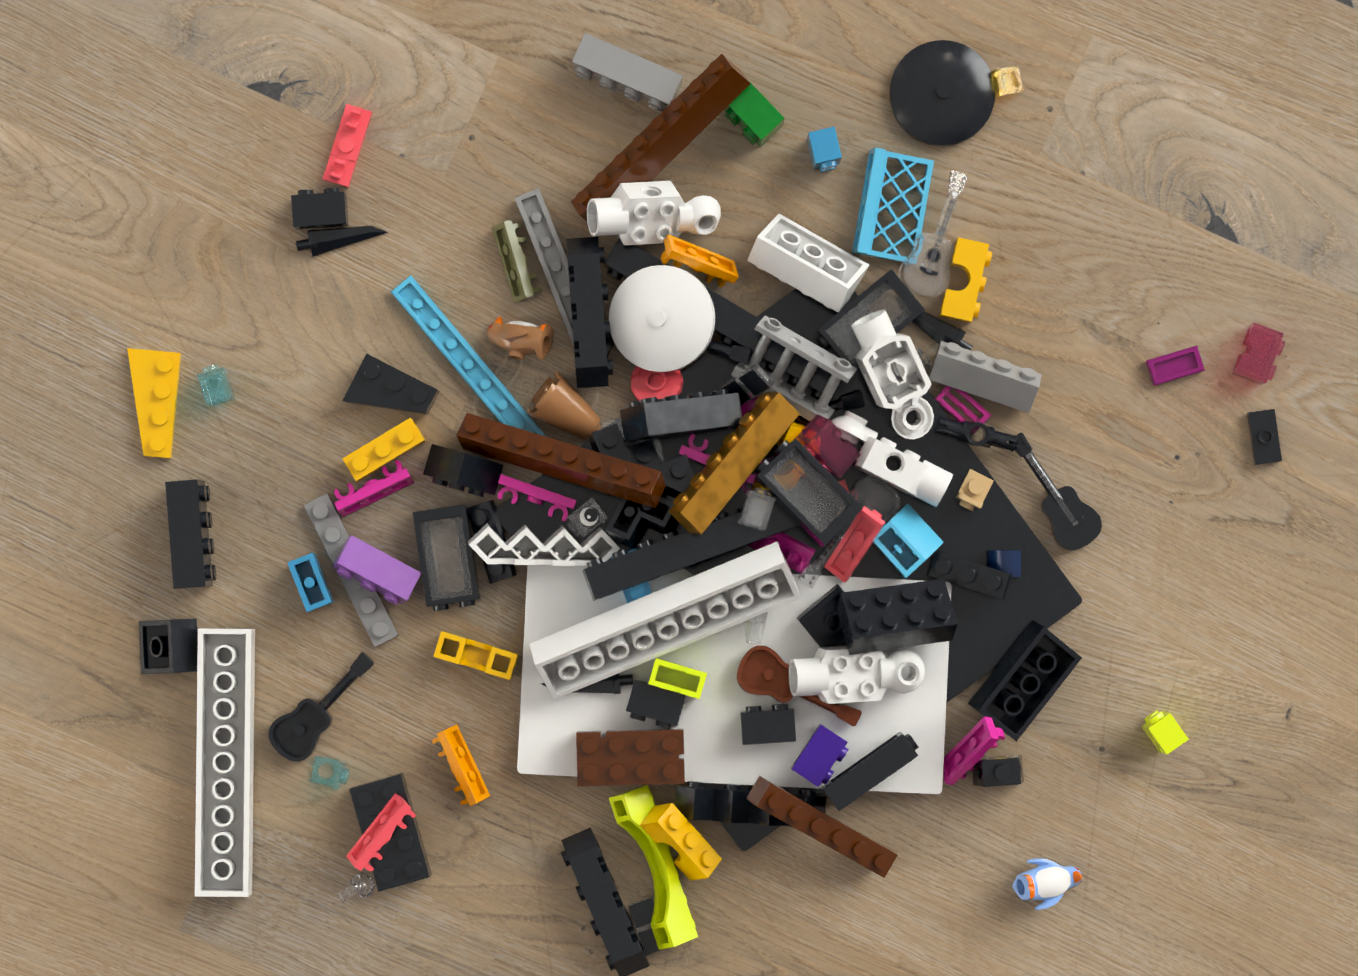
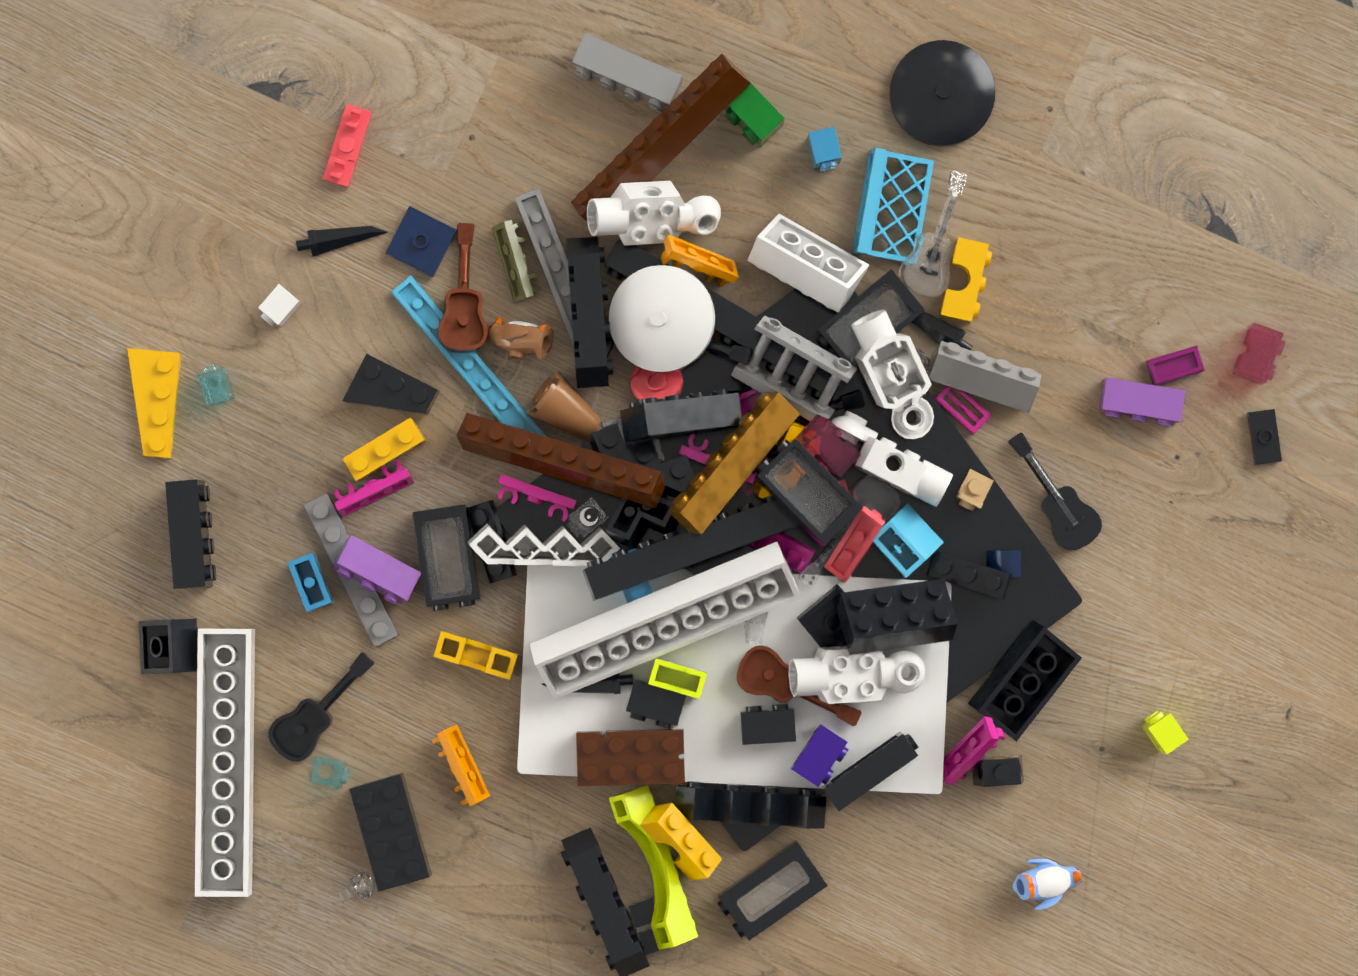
(279, 306): none -> white brick
(319, 209): black brick -> none
(379, 833): coral plate -> none
(421, 241): none -> dark blue plate
(462, 471): black brick -> none
(463, 324): none -> copper piece
(749, 383): black tile -> none
(756, 509): clear brick -> none
(771, 891): none -> black piece
(821, 826): reddish brown arch -> none
(962, 432): black pin -> none
(1007, 81): clear yellow tile -> none
(1141, 401): none -> medium lavender brick

